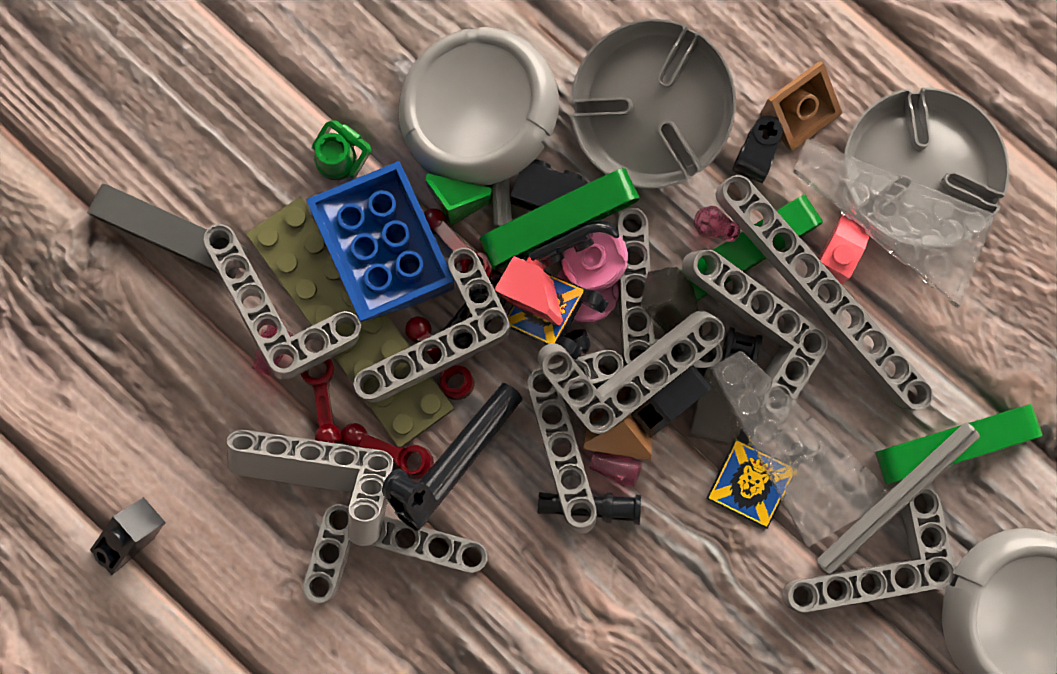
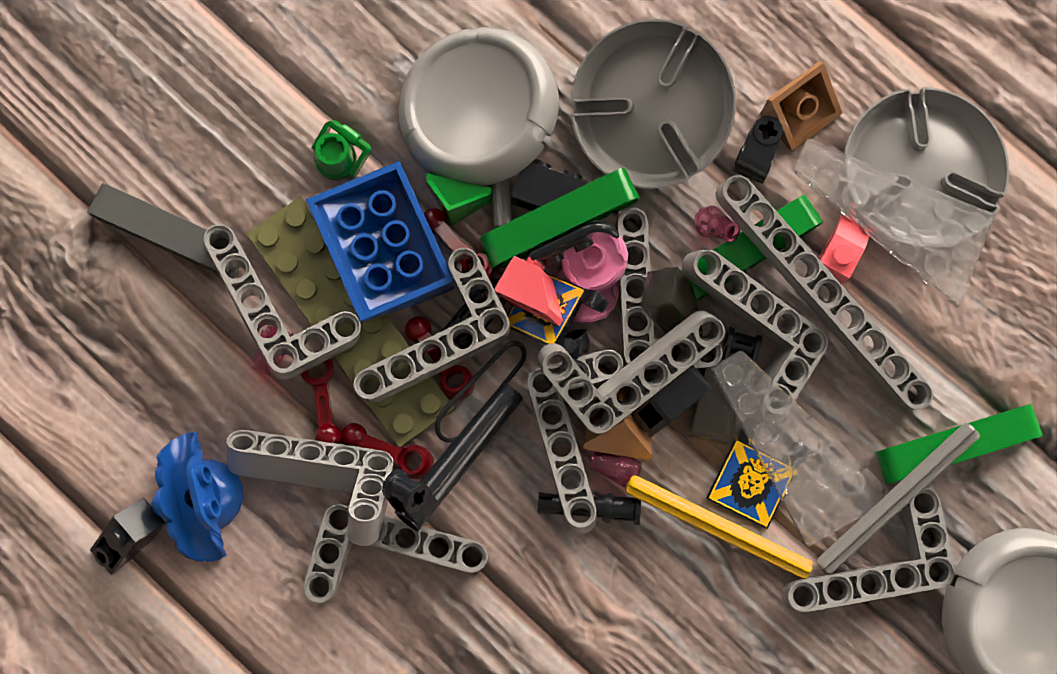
(214, 495): none -> blue piece
(474, 379): none -> black piece
(718, 527): none -> yellow axle

